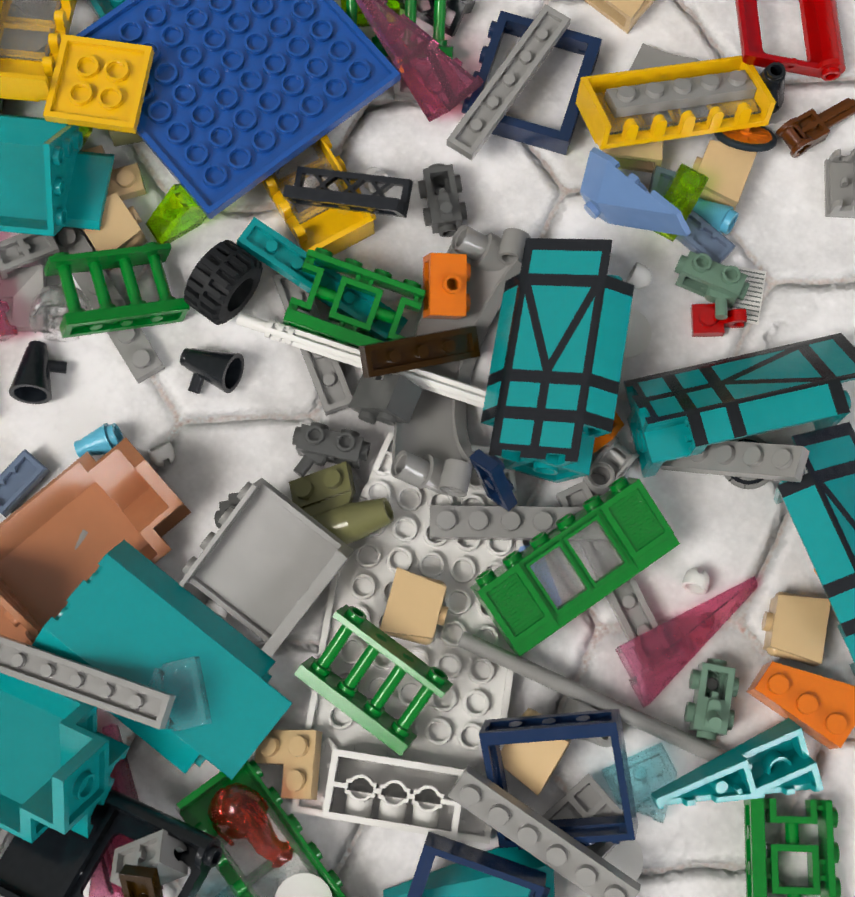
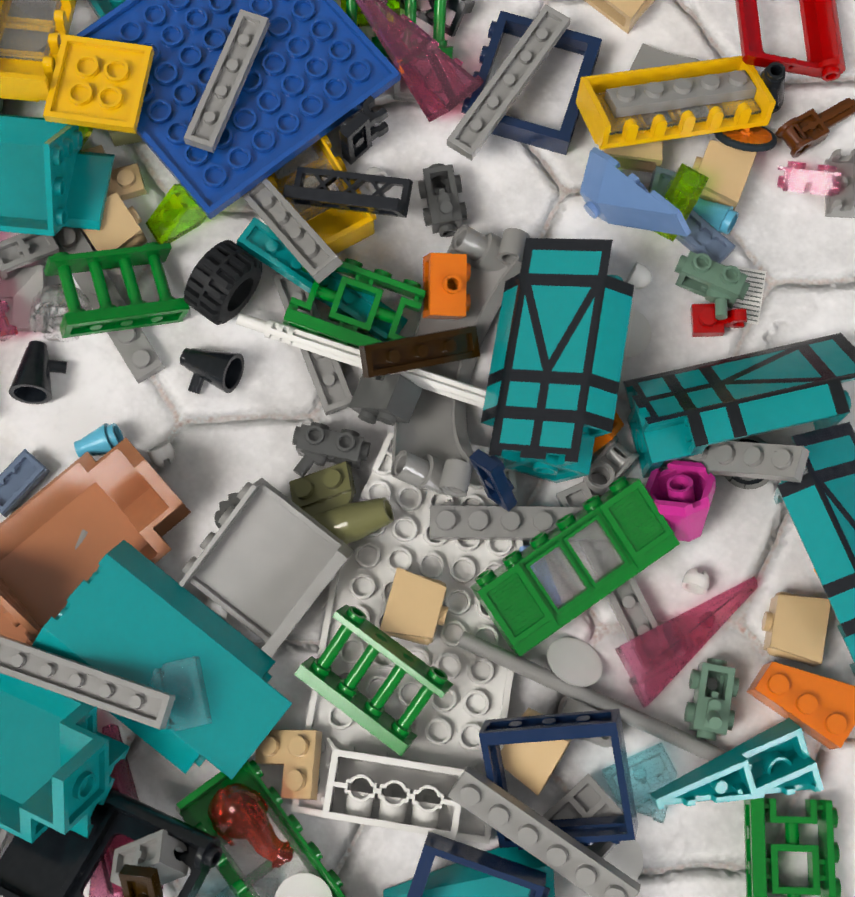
(226, 81): none -> light grey plate
(293, 230): none -> light grey plate
(359, 131): none -> black plate
(574, 662): none -> white sticker
(683, 496): none -> dark pink cone
(797, 176): none -> clear pink hinge

